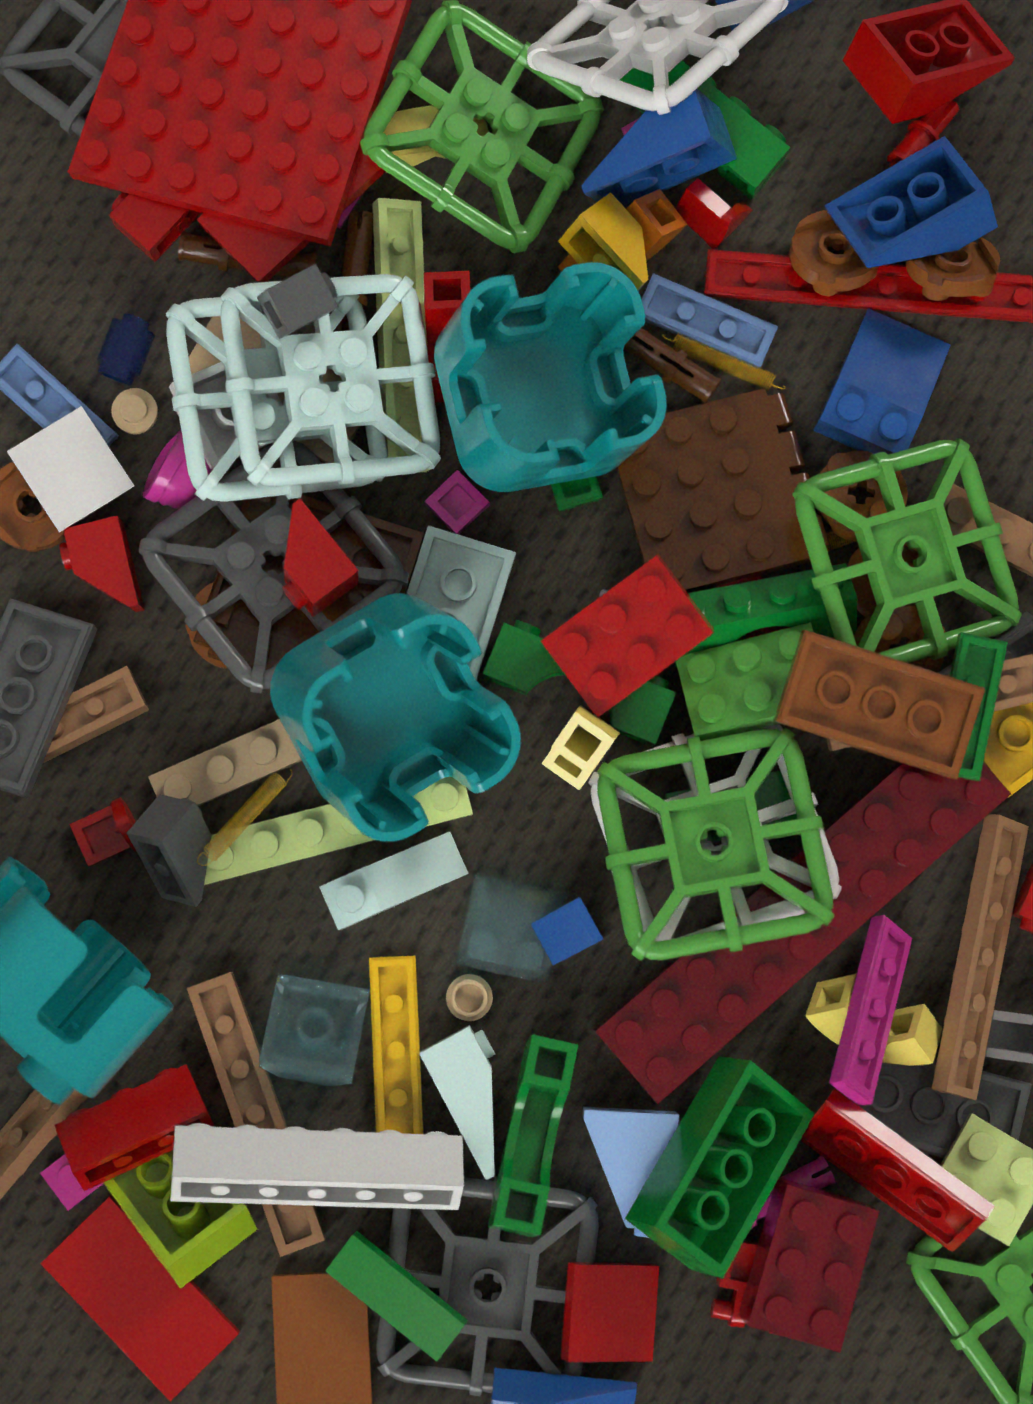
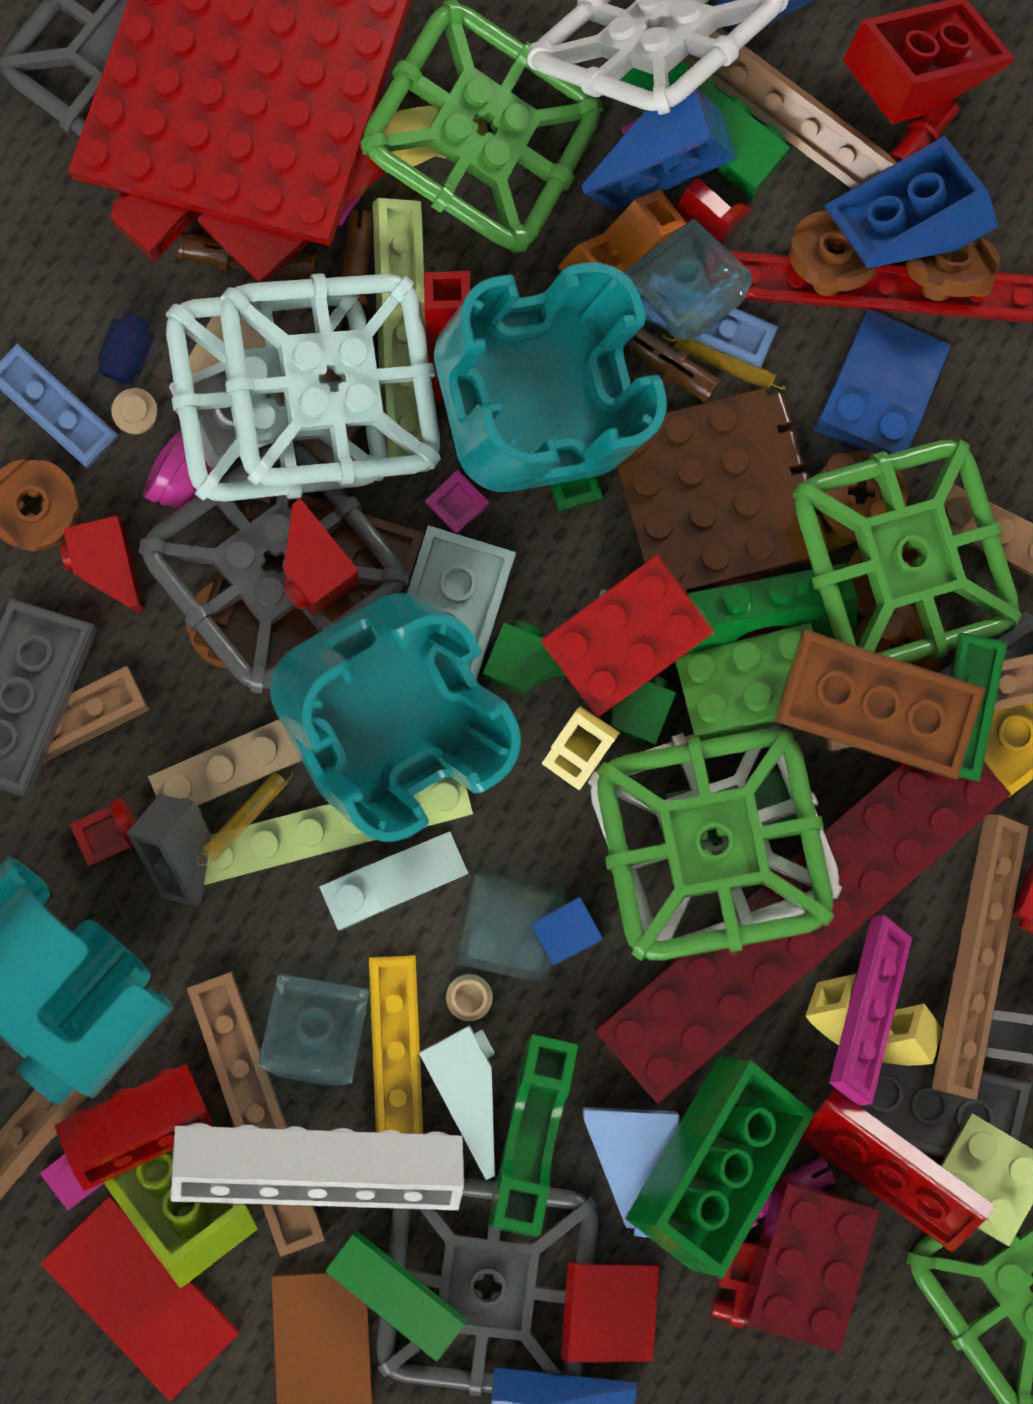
(70, 469): white sticker -> none
(298, 300): dark grey brick -> none
(608, 236): yellow slope -> none
(690, 281): none -> clear light blue slope
(799, 117): none -> medium nougat plate

